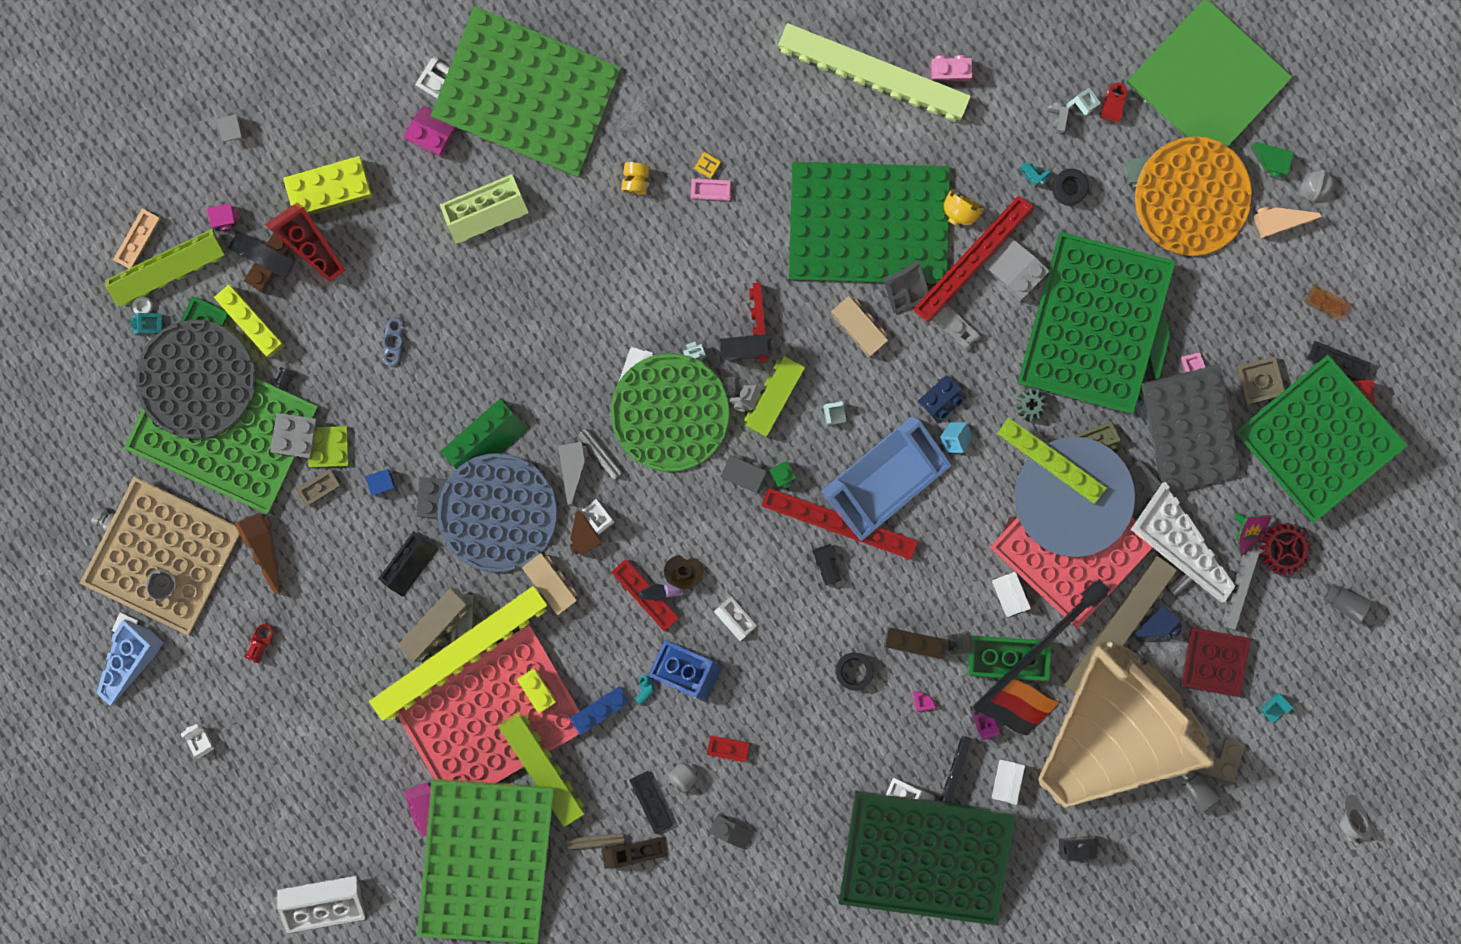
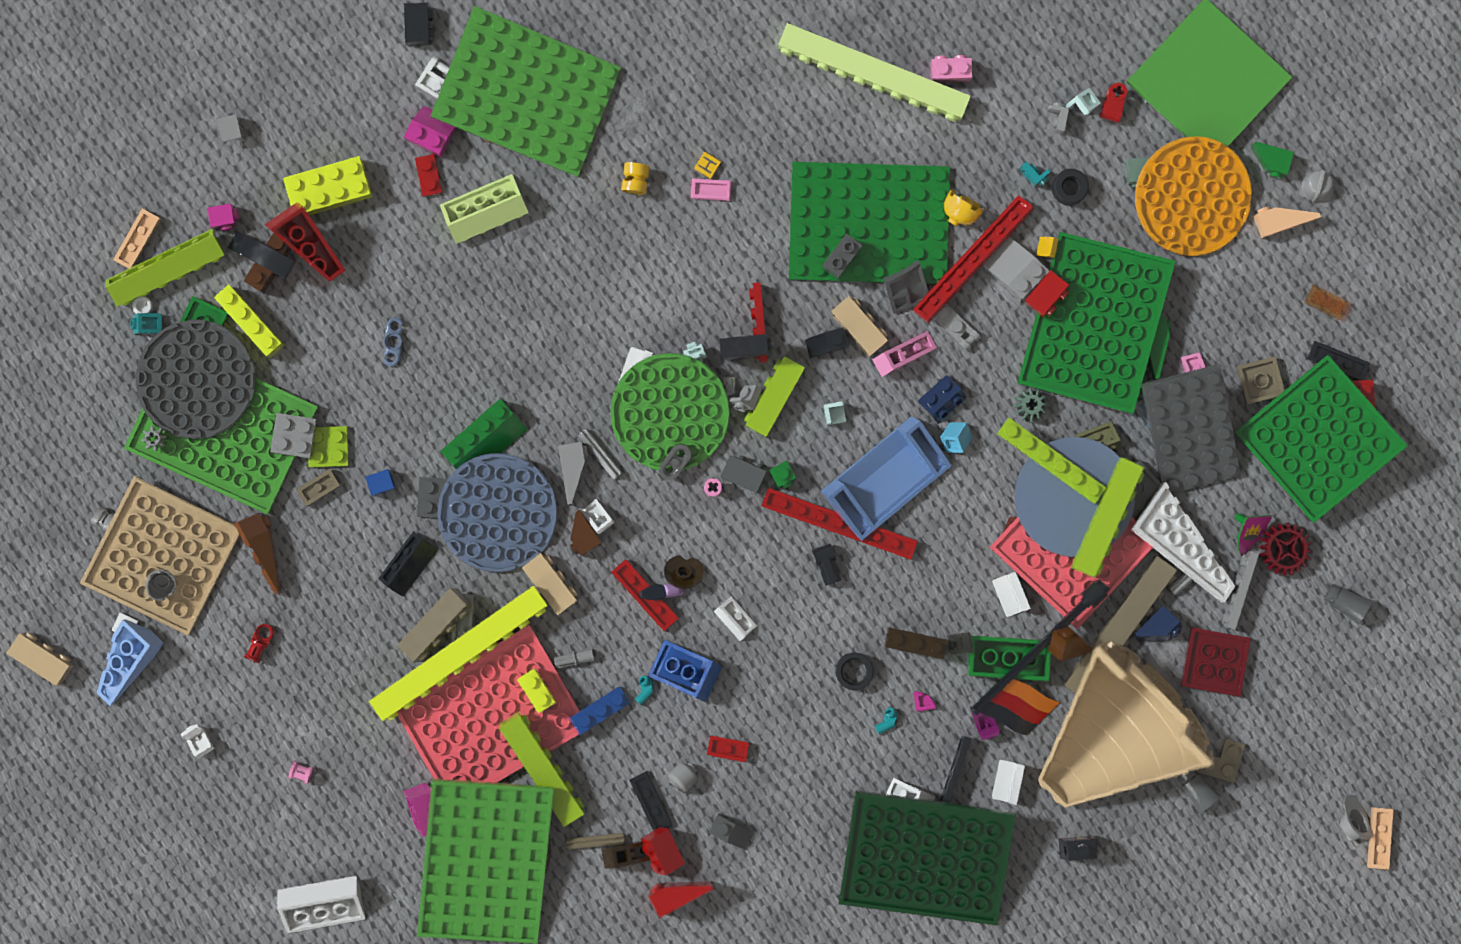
(40, 658): none -> tan brick
(159, 442): none -> light grey gear
(283, 379): black bush -> none
(304, 777): none -> bright pink bush
(417, 24): none -> black brick
(428, 175): none -> red plate
(574, 658): none -> light grey axle
(662, 851): none -> red brick
(675, 461): none -> flat silver plate
(676, 894): none -> red slope
(713, 481): none -> bright pink bush
(826, 343): none -> black slope
(841, 256): none -> dark grey brick
(888, 722): none -> teal arm
(904, 353): none -> bright pink slope
(1047, 247): none -> yellow tile
(1047, 294): none -> red brick
(1068, 644): none -> reddish brown slope
(1107, 517): none -> lime brick
(1275, 707): teal panel -> none
(1380, 841): none -> light nougat plate

